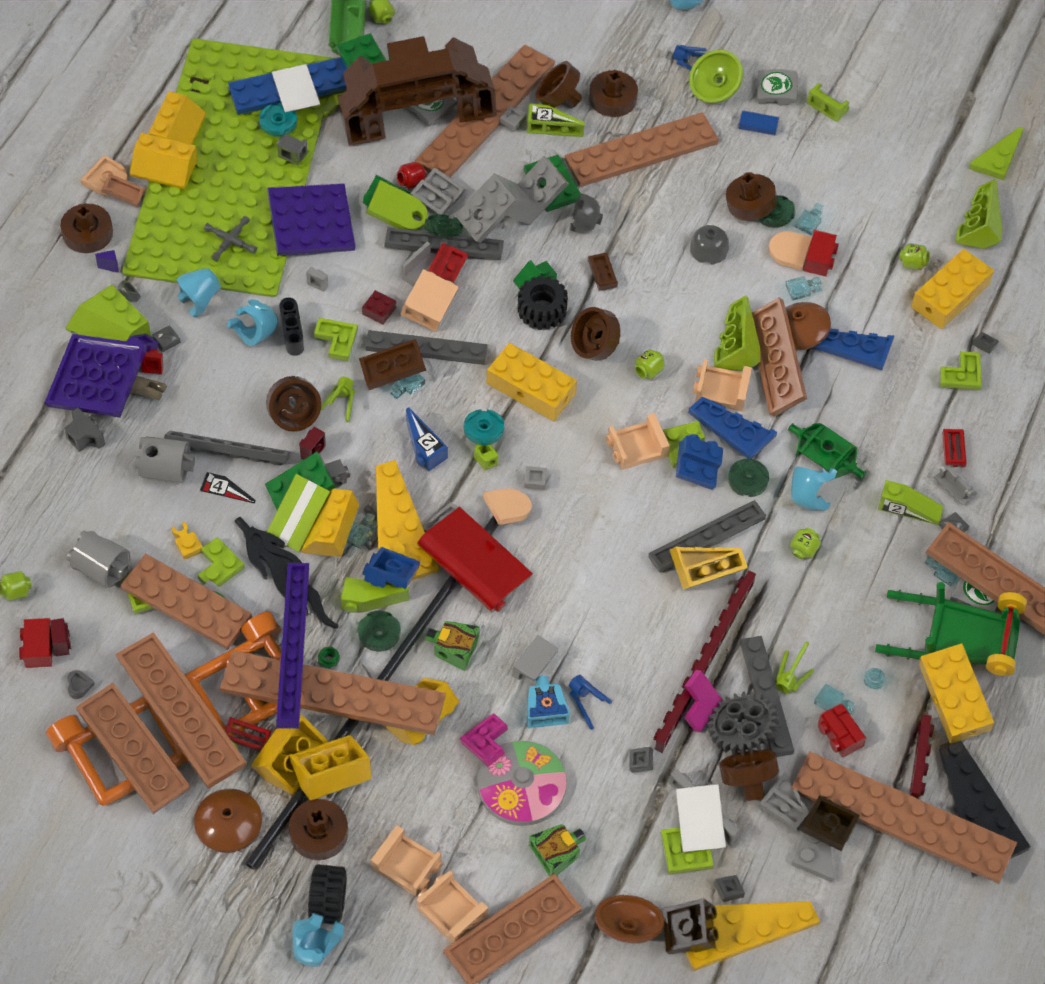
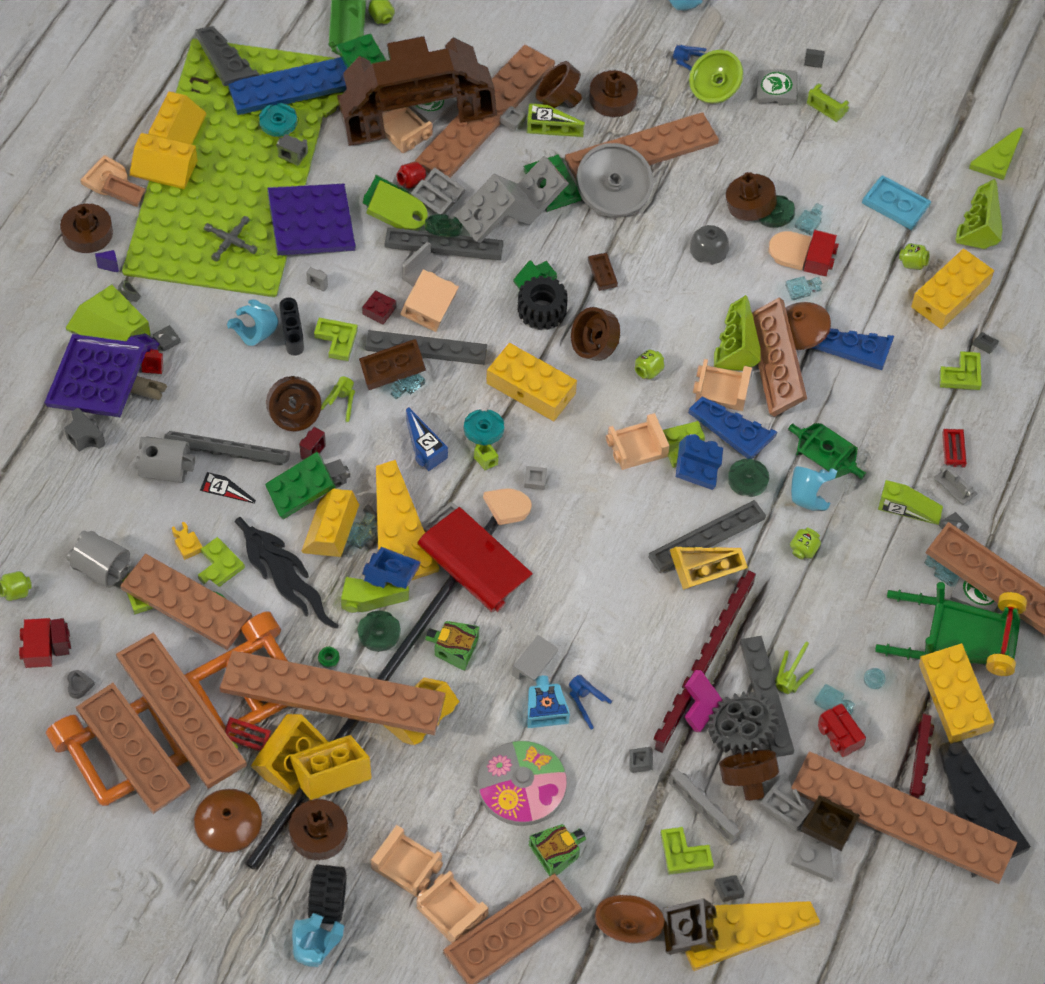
(199, 287): medium azure piece -> none
(224, 59): none -> dark grey wing
(293, 646): dark purple plate -> none
(295, 88): white sticker -> none
(298, 512): lime sticker -> none
(405, 128): none -> light nougat panel
(448, 262): red plate -> none
(481, 739): dark pink tile -> none
(586, 214): dark grey cylinder -> none
(614, 180): none -> light grey dish
(700, 818): white sticker -> none
(758, 122): blue tile -> none
(814, 58): none -> dark grey tile
(896, 202): none -> medium azure tile

